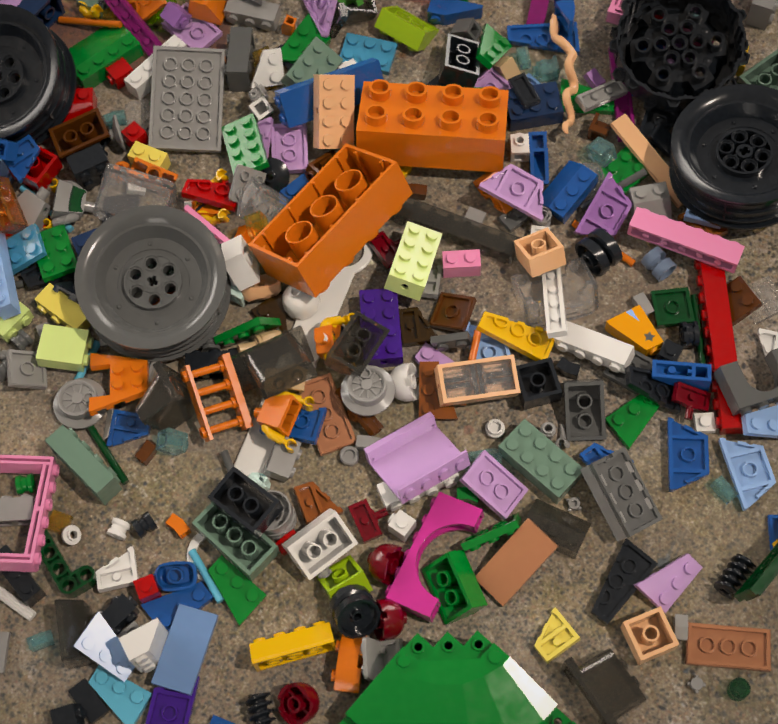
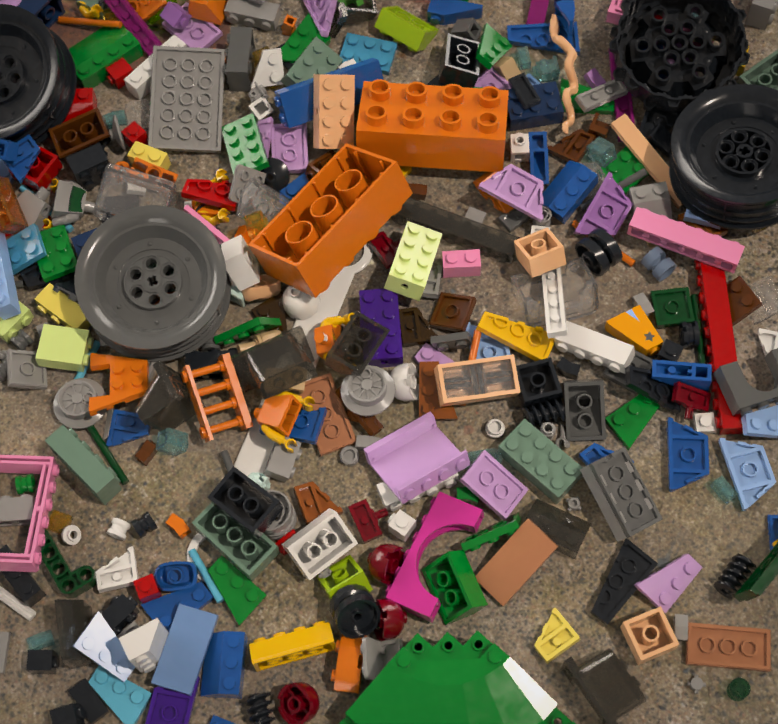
(42, 662): none -> black brick
(224, 665): none -> blue slope
(545, 413): none -> black piece
(572, 146): none -> reddish brown wing

